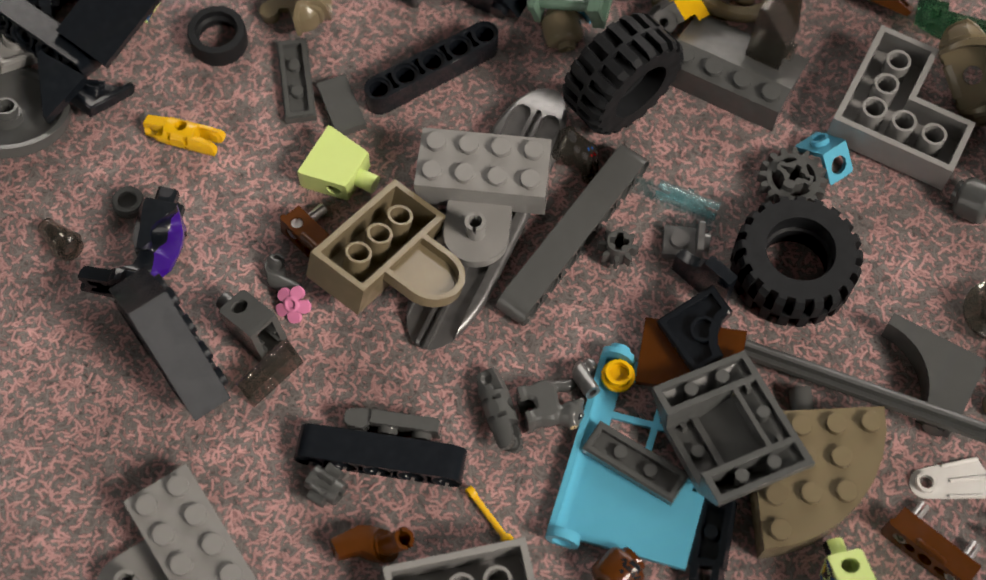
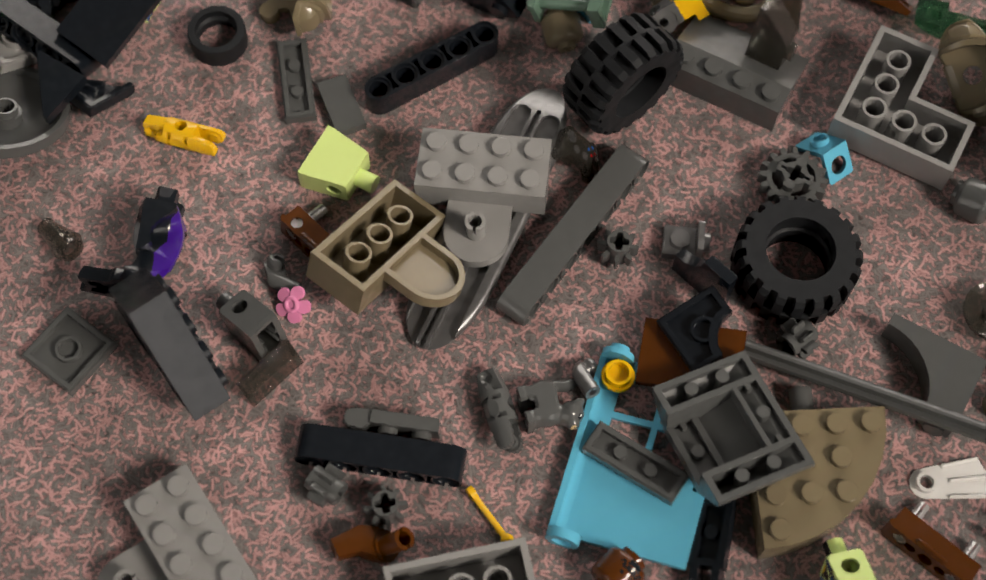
(69, 351): none -> dark grey tile
(127, 202): dark grey tile -> none
(395, 507): none -> dark grey gear
(687, 200): clear light blue pin -> none
(797, 338): none -> dark grey gear

